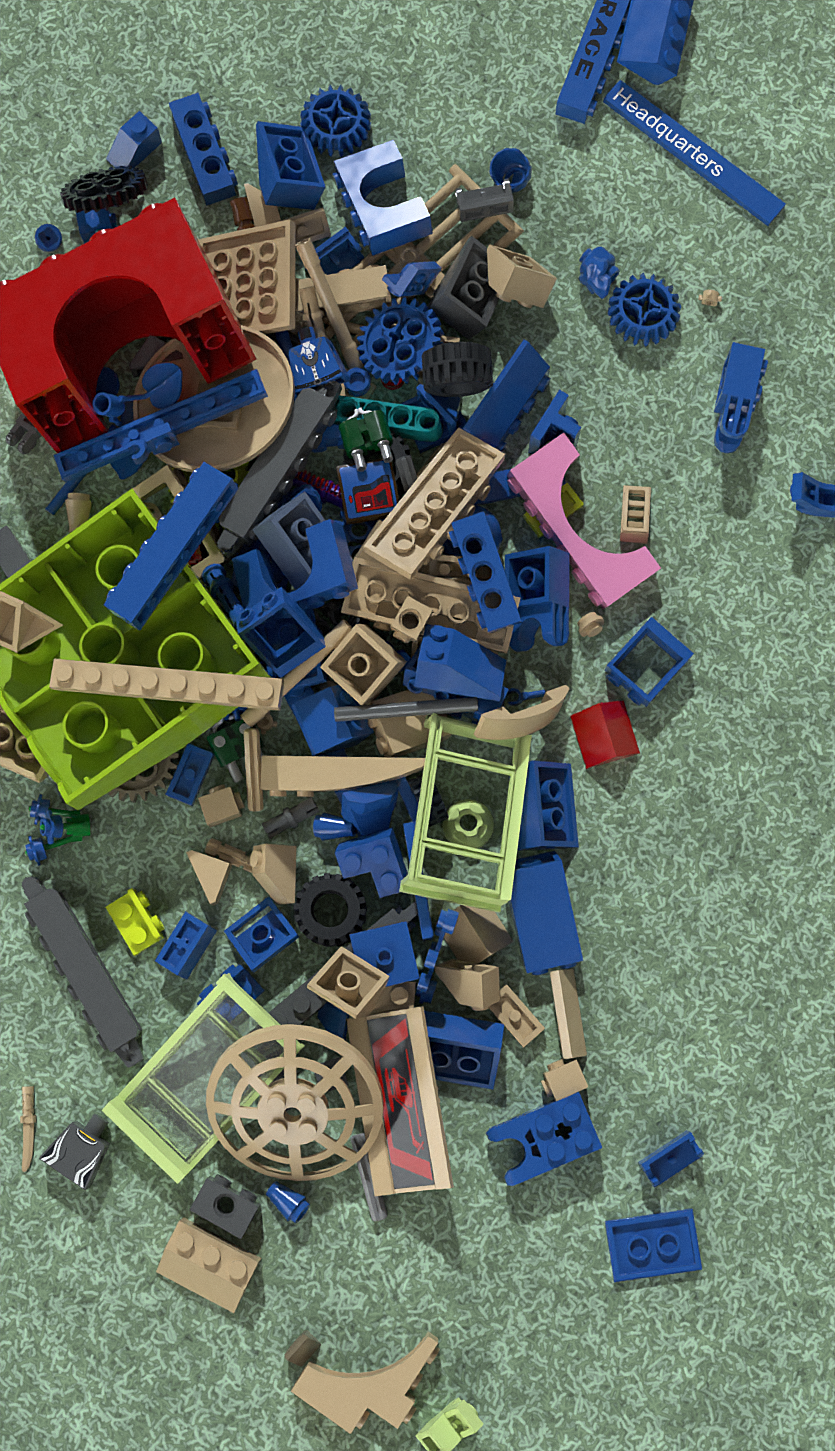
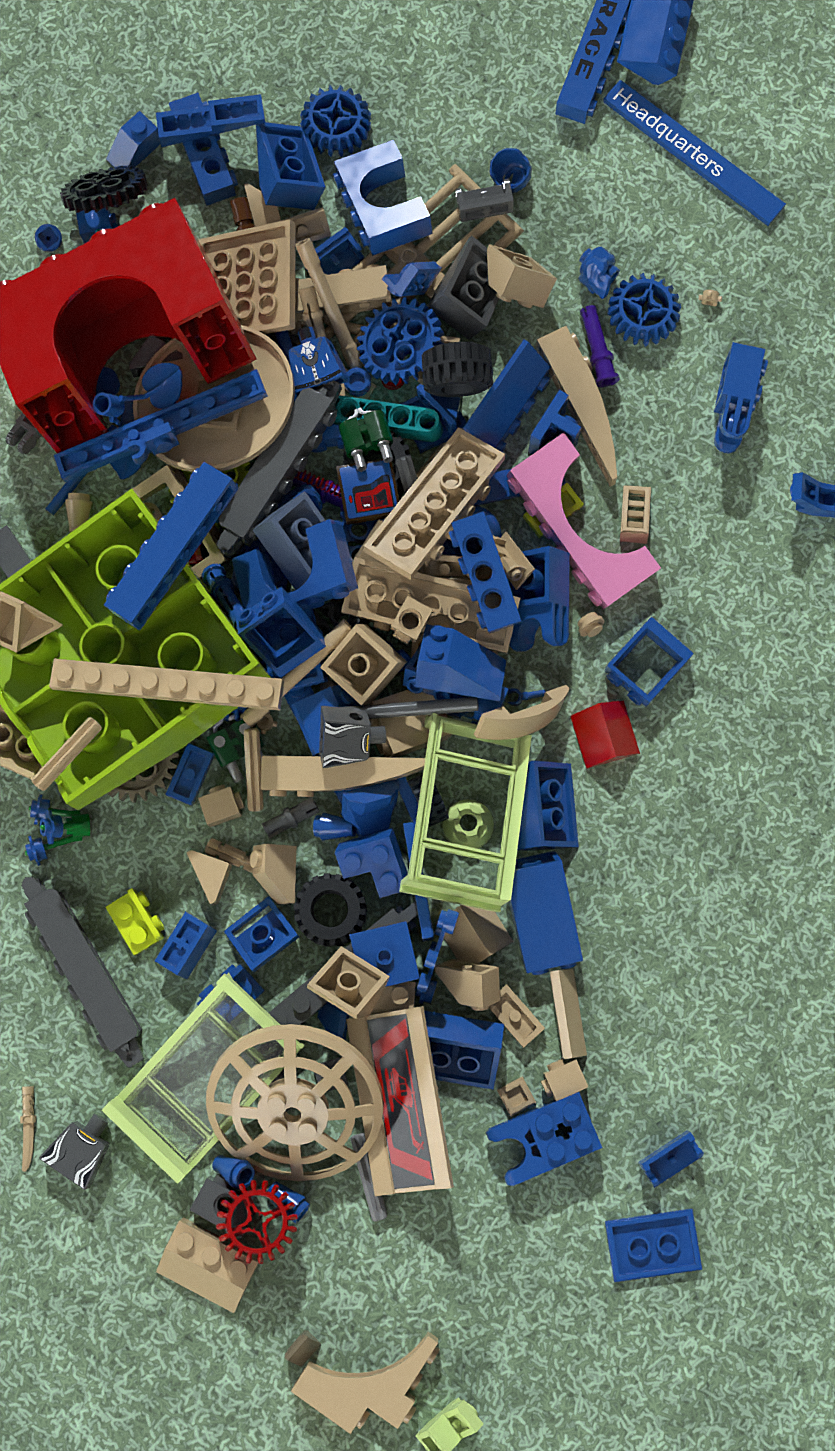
(66, 754): none -> tan axle
(216, 118): none -> blue slope
(234, 1170): none -> blue cone
(246, 1197): none -> red gear
(346, 736): none -> dark grey torso
(513, 560): none -> tan hinge
(516, 1096): none -> tan tile
(573, 376): none -> tan slope
(601, 357): none -> dark purple pin

